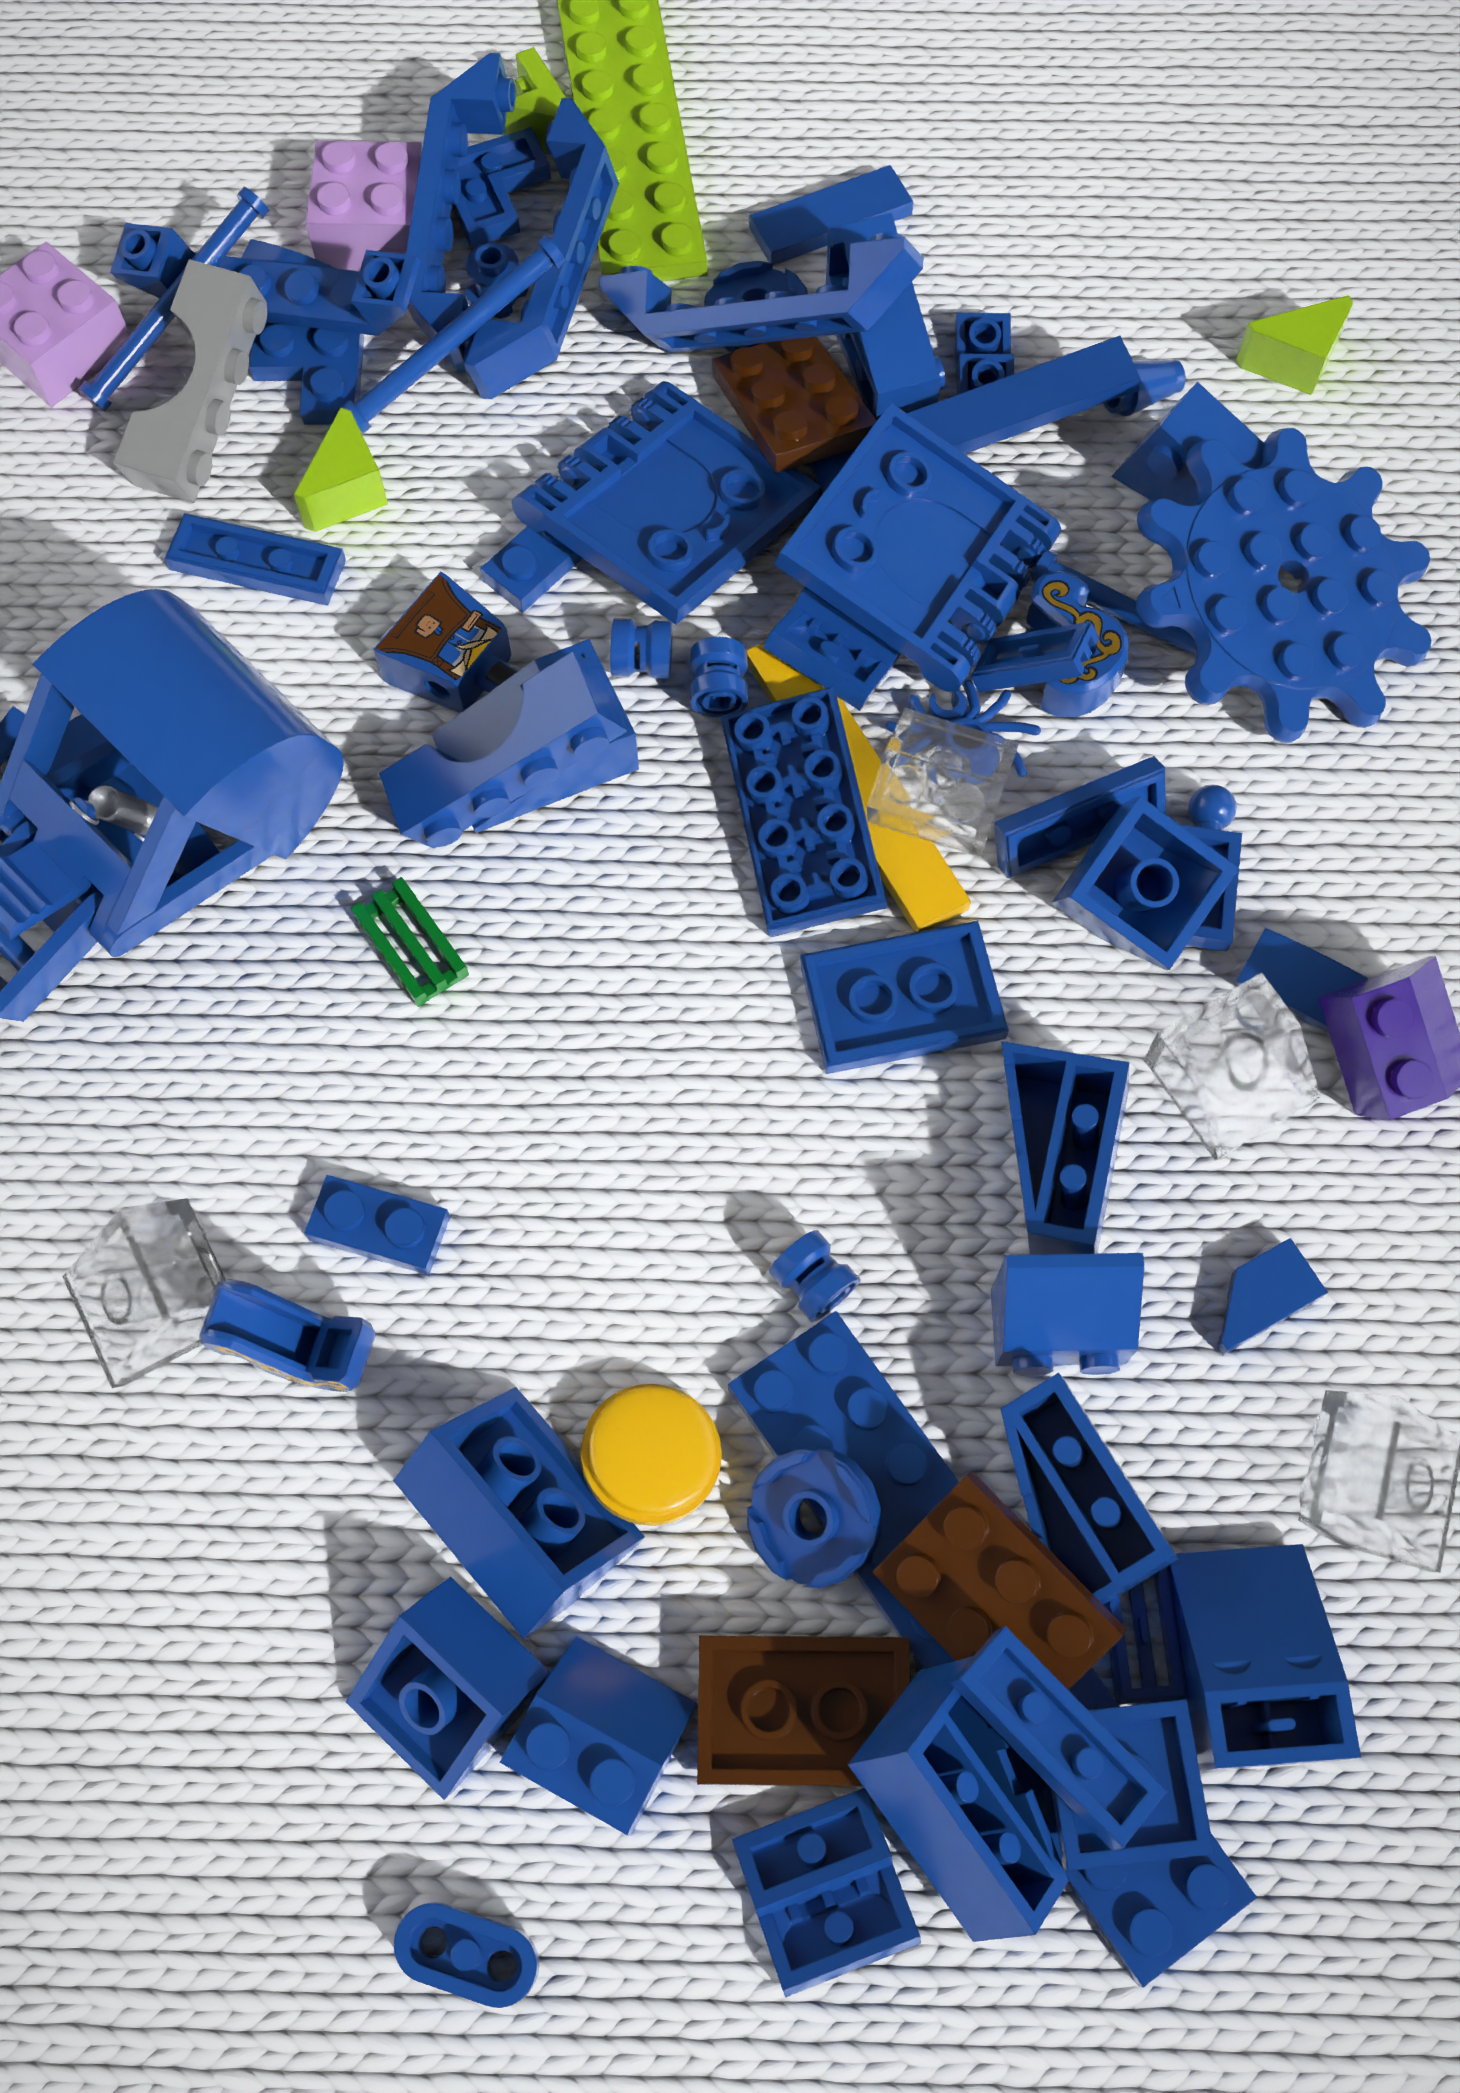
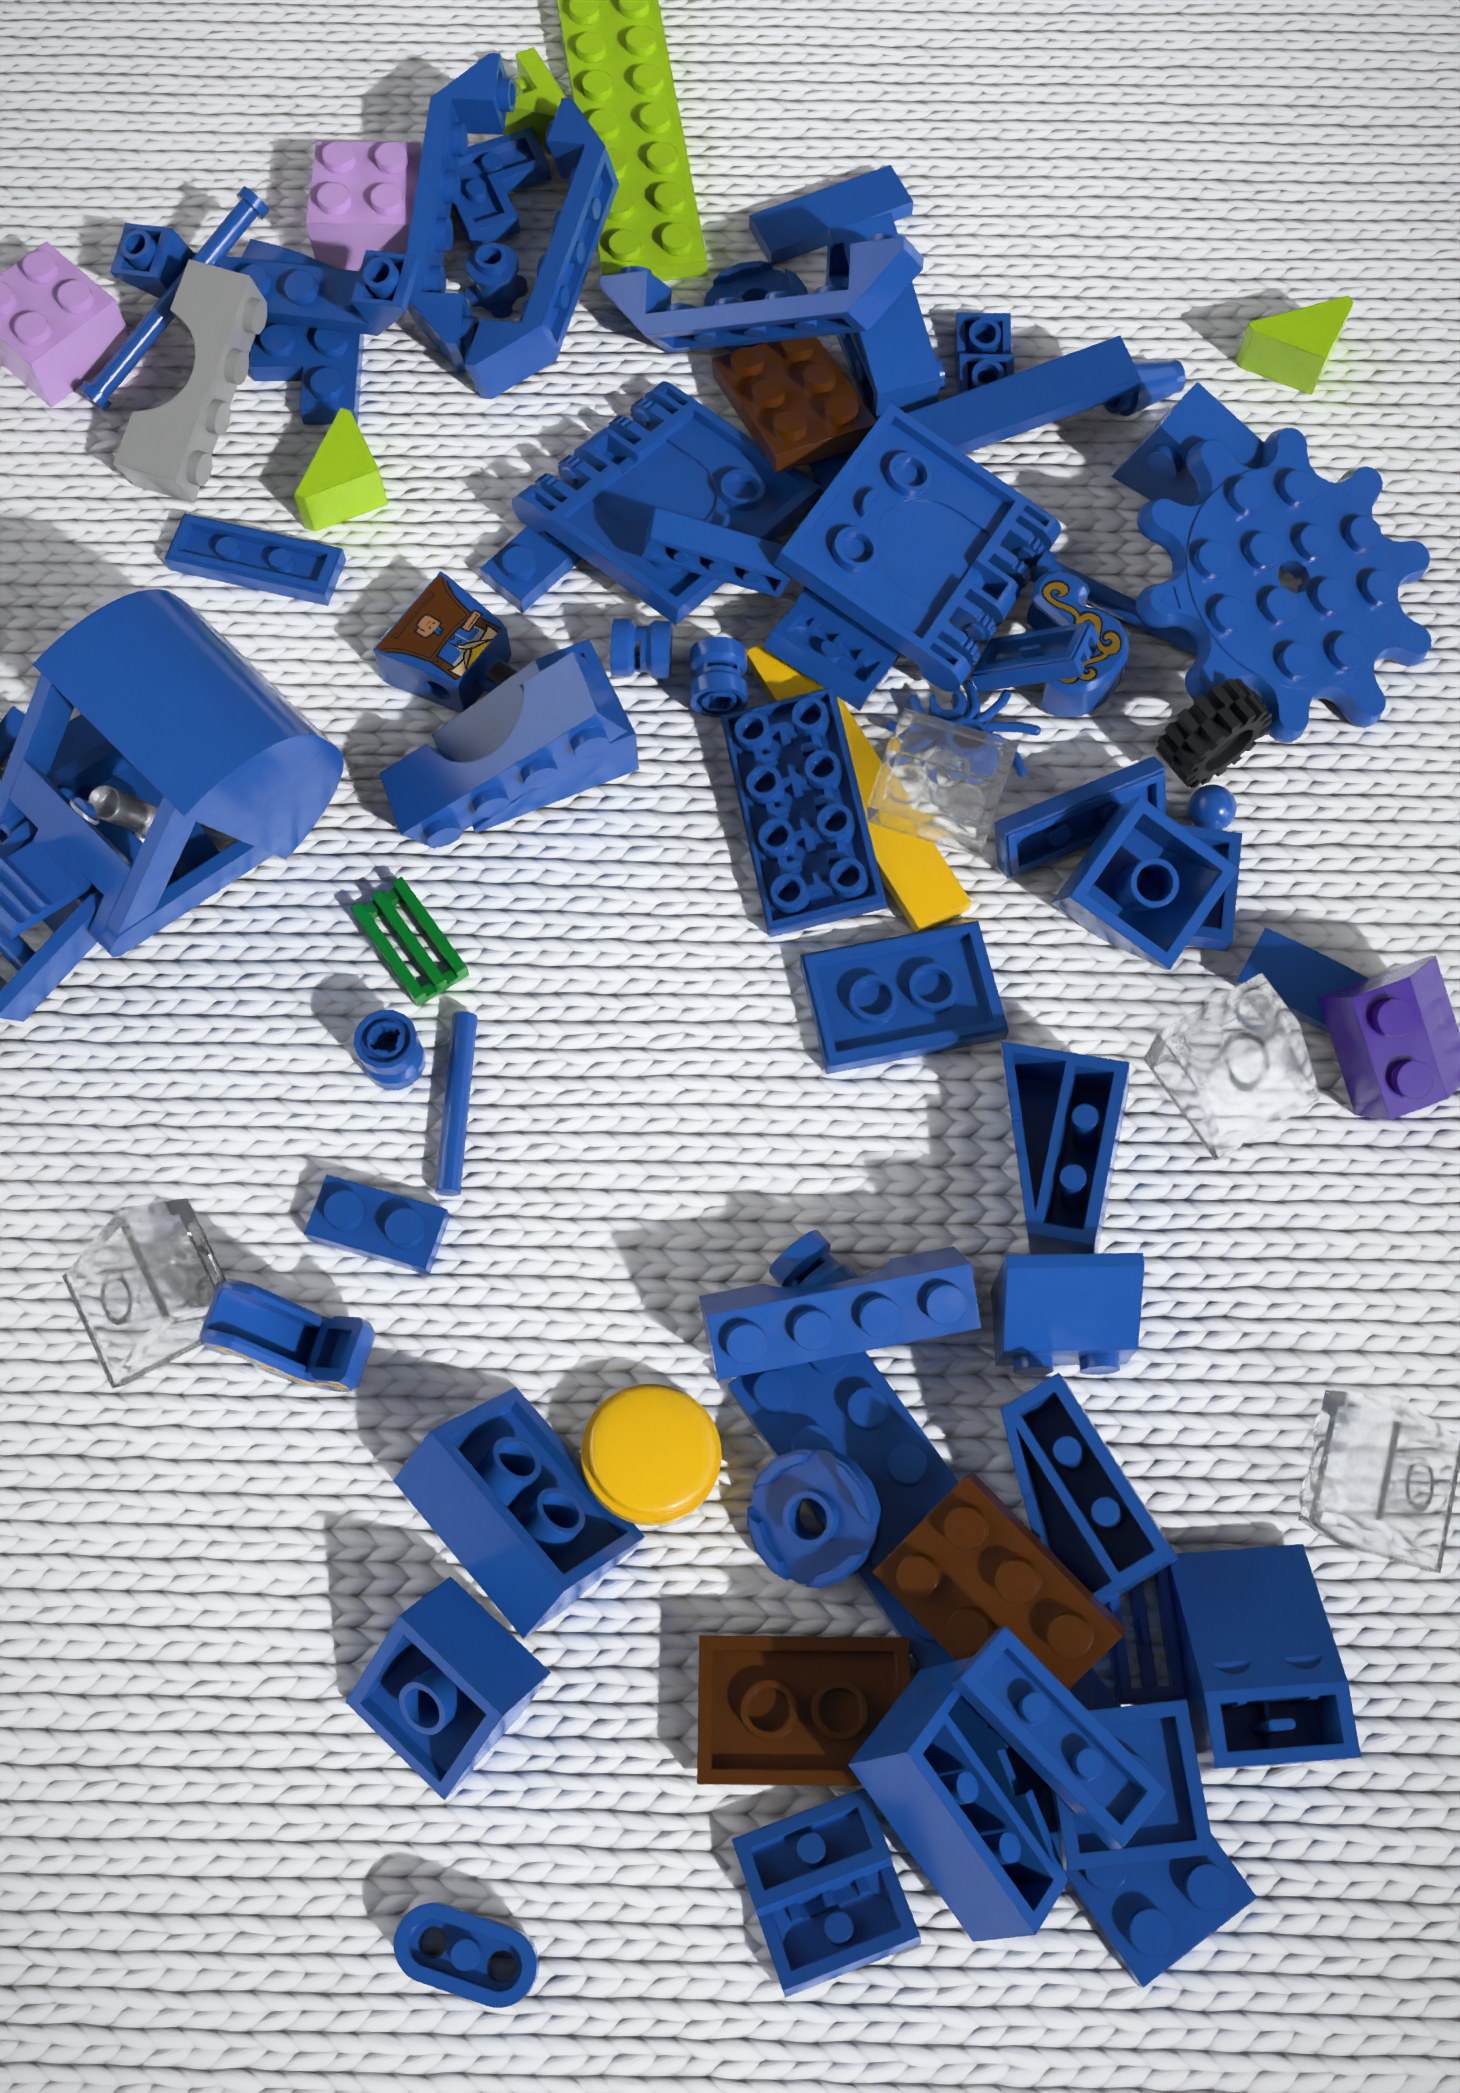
(395, 1063): none -> blue wheel
(456, 332): blue bar -> none
(456, 1104): none -> blue bar
(600, 1735): blue slope -> none
(714, 552): none -> blue piece
(789, 1326): none -> blue arch
(1213, 732): none -> black tyre
(1267, 1294): blue tile -> none

